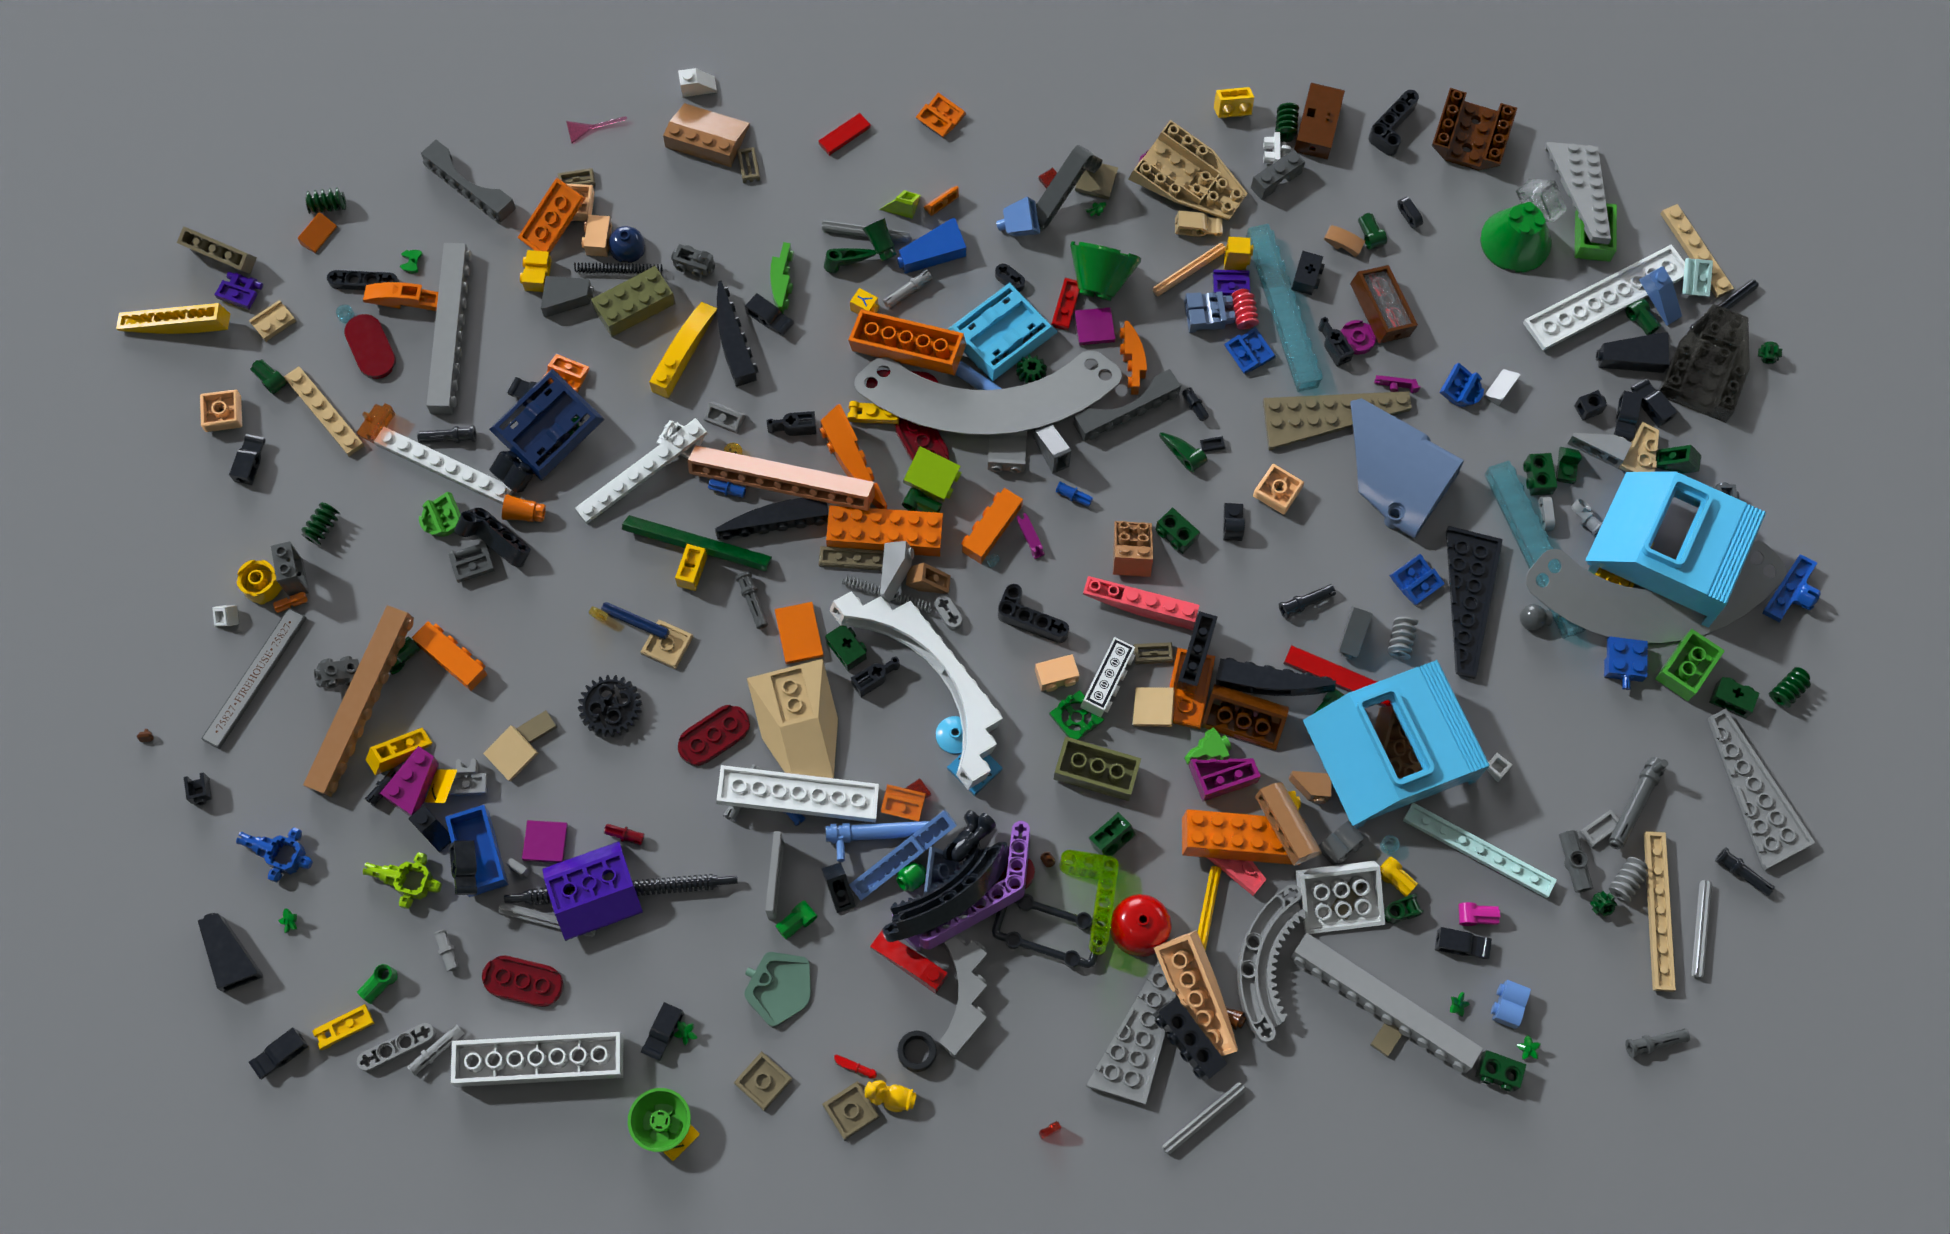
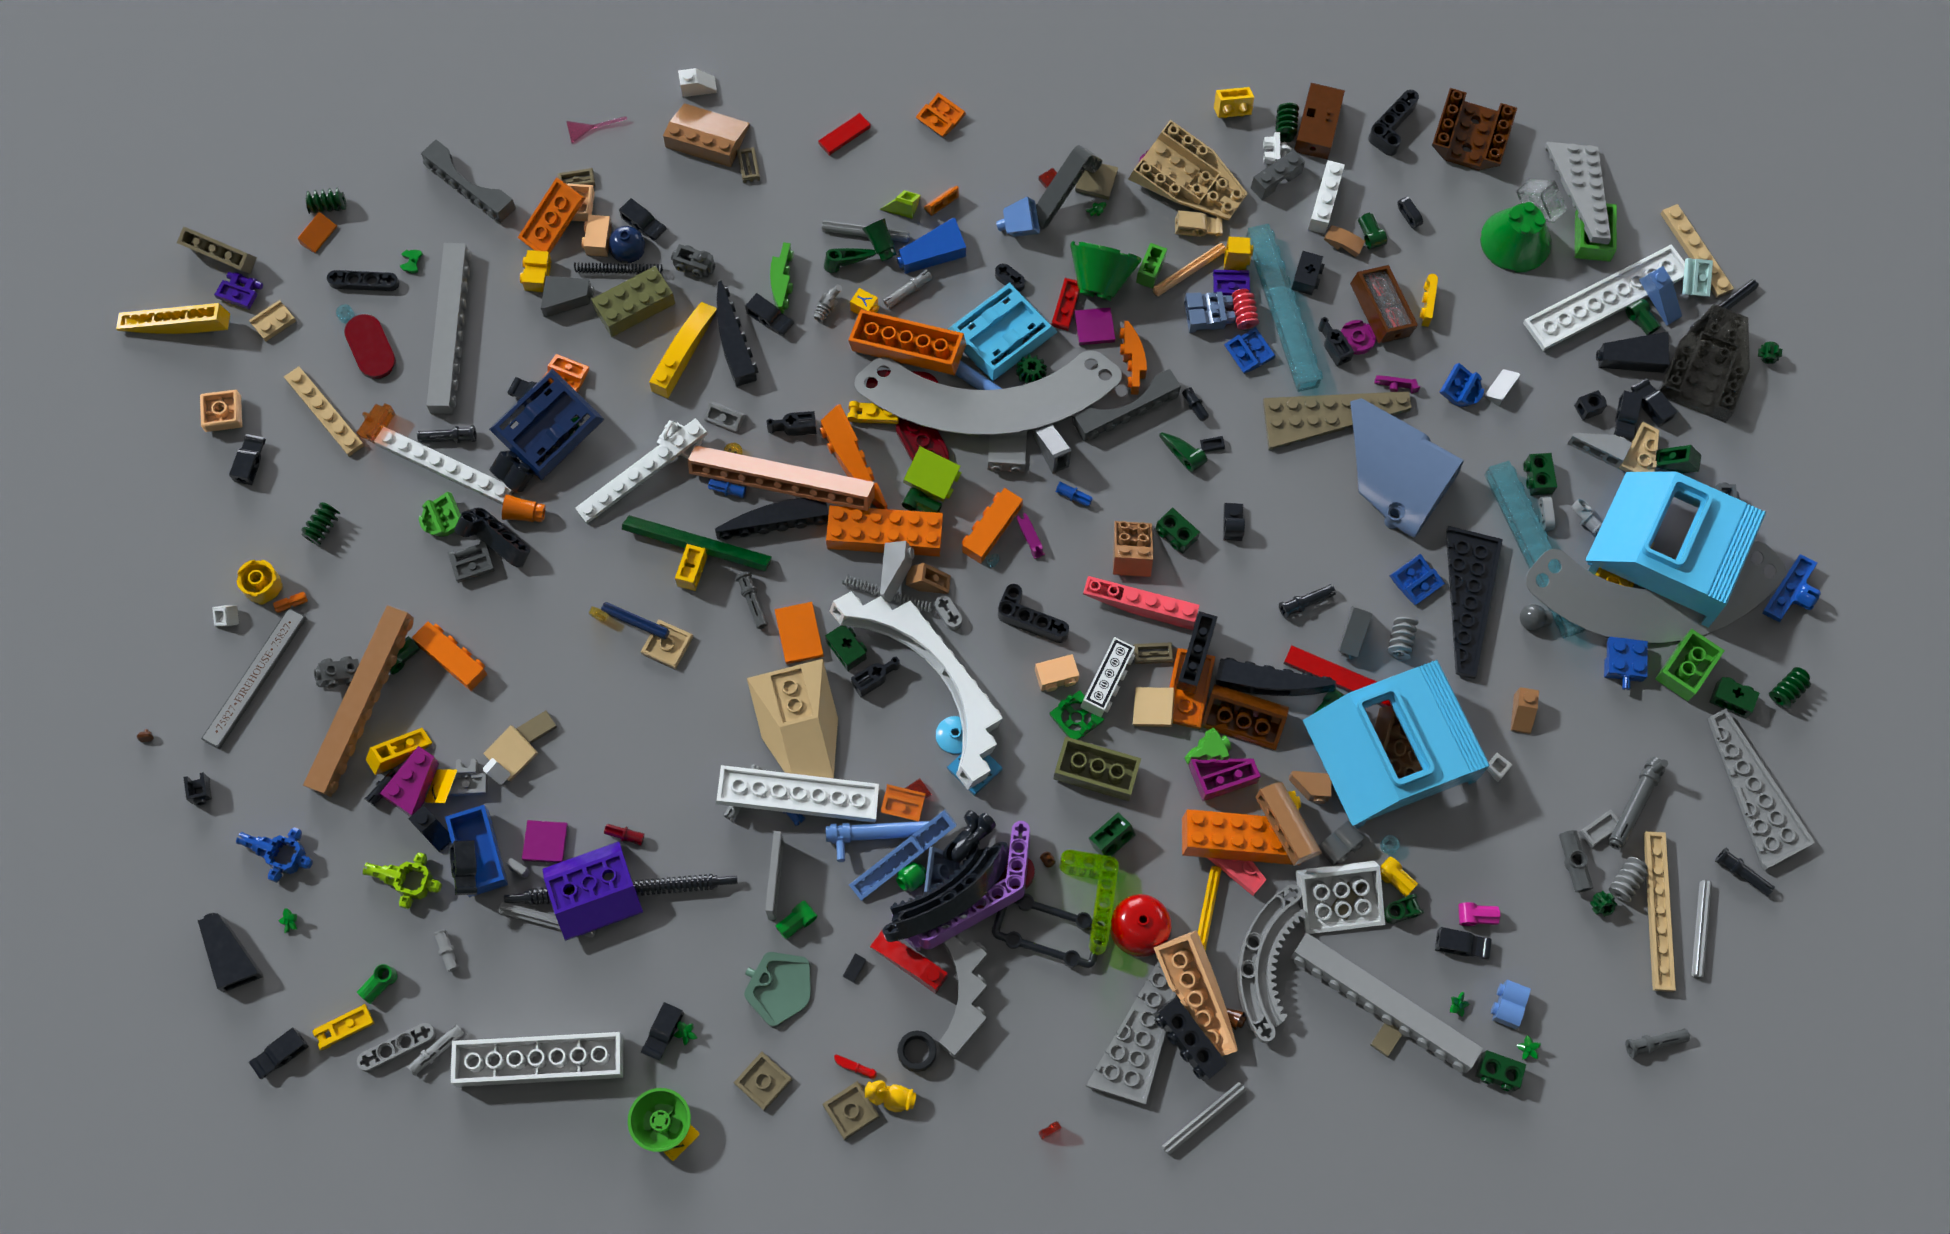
(270, 379): dark green piece -> none
(287, 566): dark grey window -> none
(398, 293): orange slope -> none
(496, 771): none -> white slope
(522, 981): dark red tile -> none
(626, 711): black gear -> none
(641, 219): none -> black piece
(713, 735): dark red tile -> none
(827, 301): none -> light grey piece
(838, 887): black slope -> none
(851, 558): dark tan tile -> none
(854, 968): none -> black piece
(1151, 265): none -> bright green brick
(1275, 478): light nougat brick -> none
(1326, 197): none -> white brick
(1429, 299): none -> yellow plate
(1480, 850): light aqua plate -> none
(1524, 710): none -> medium nougat slope
(1567, 465): dark green slope -> none

